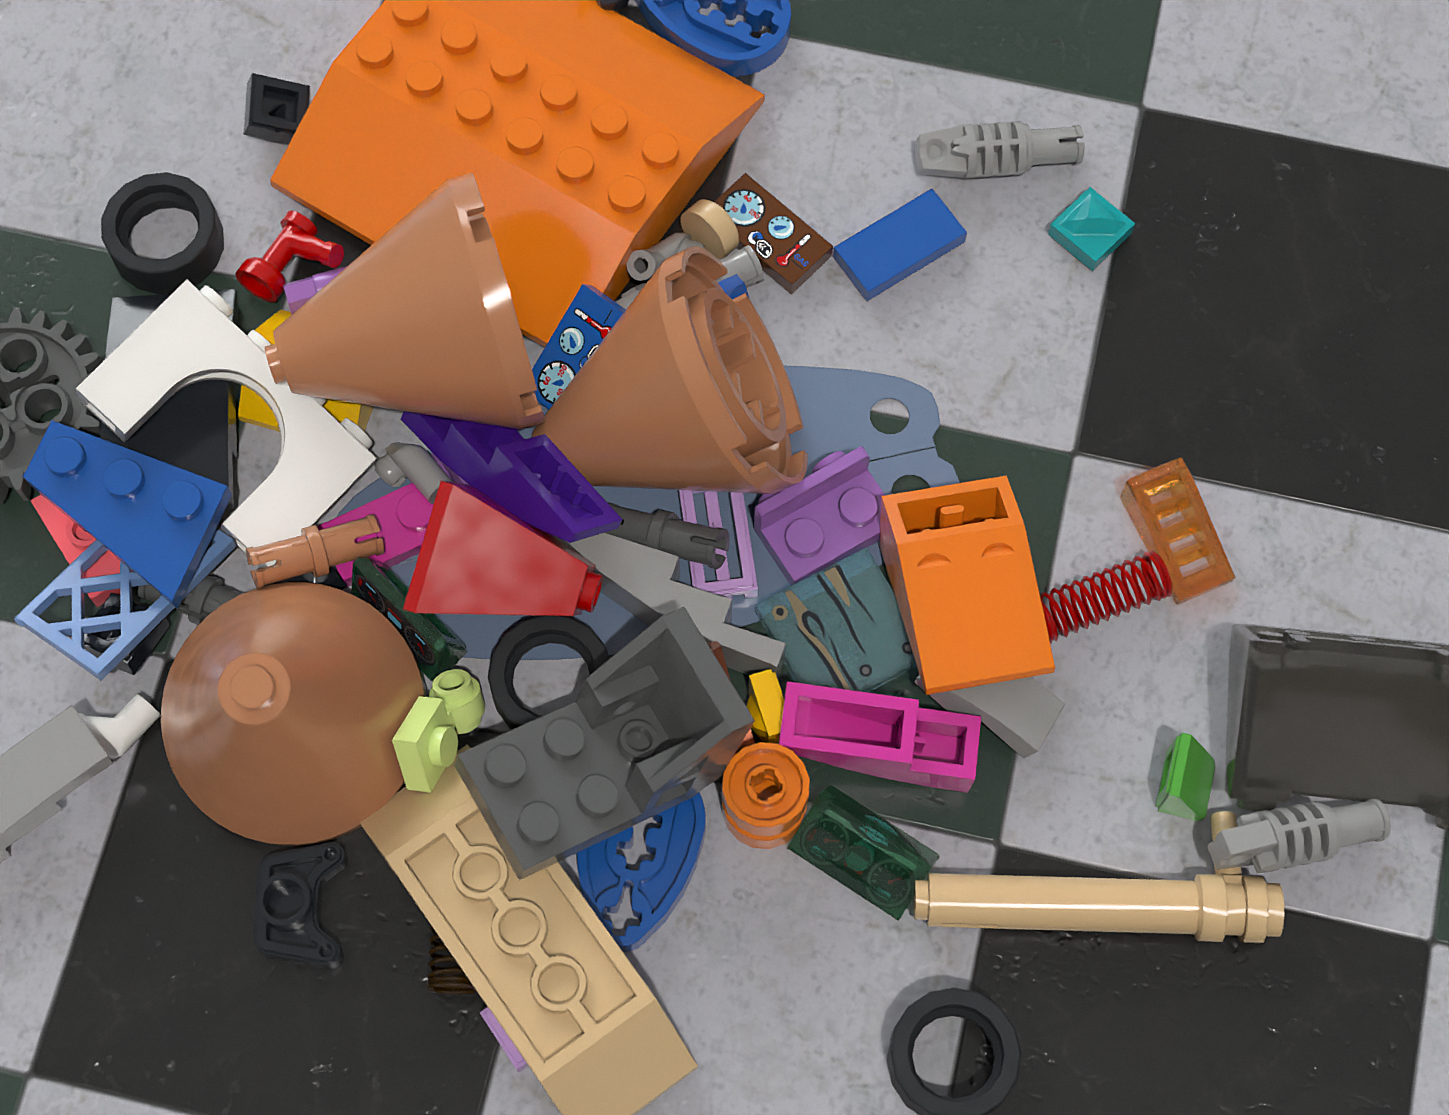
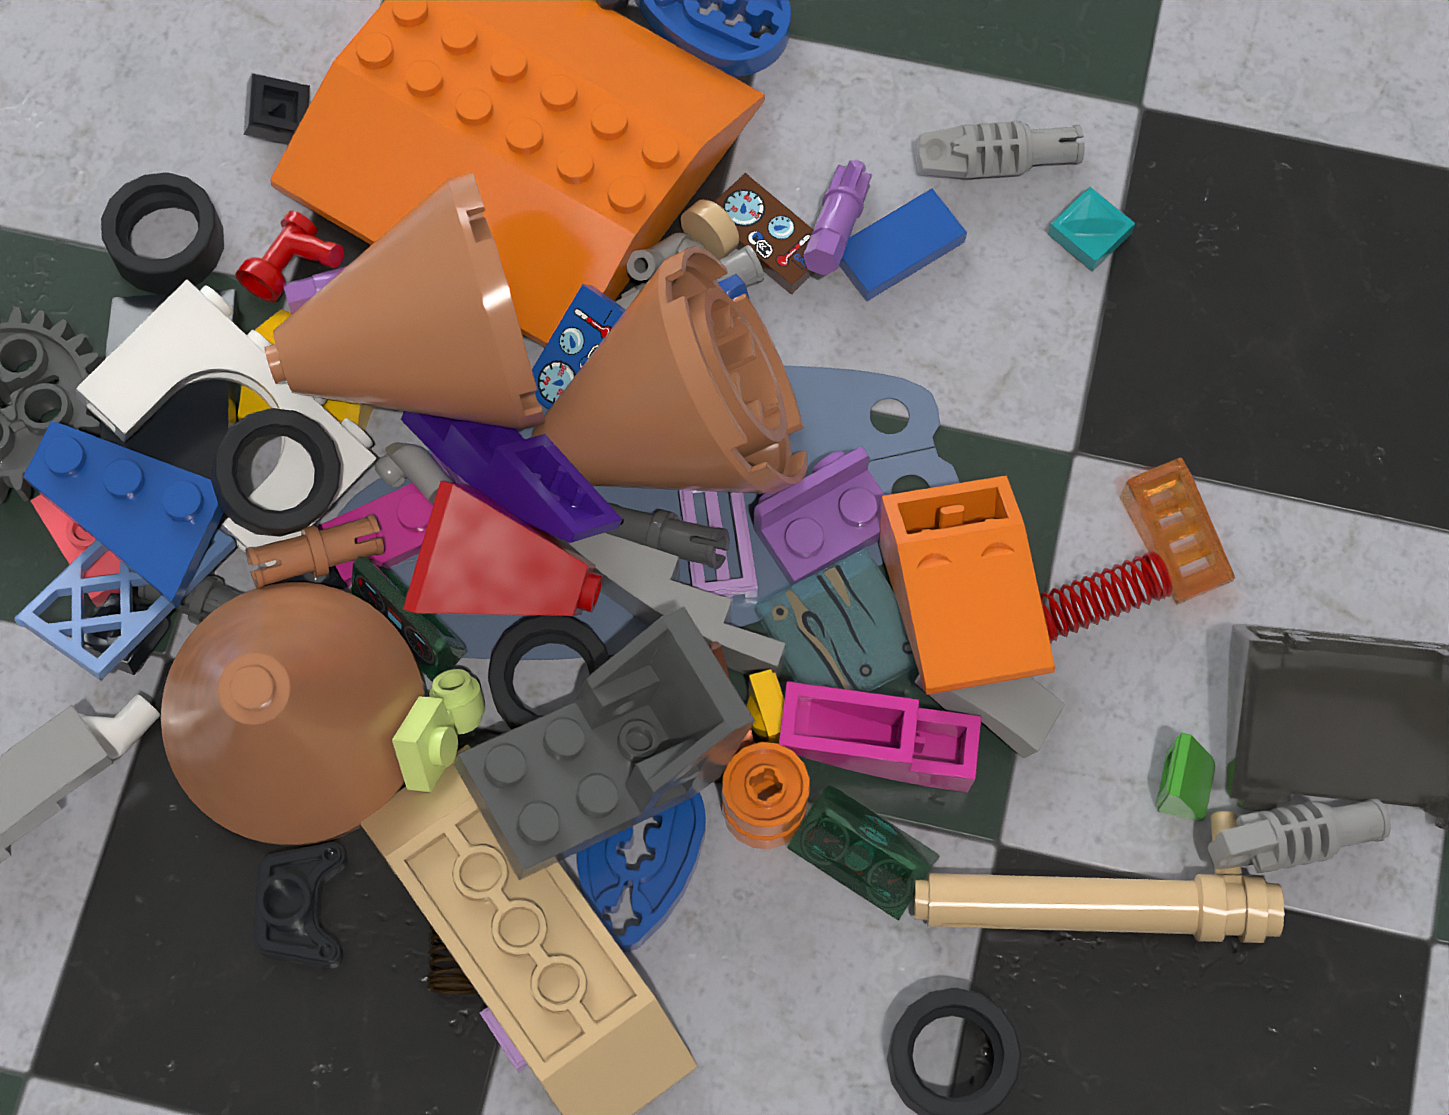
(279, 423): none -> black tyre
(840, 209): none -> medium lavender piece

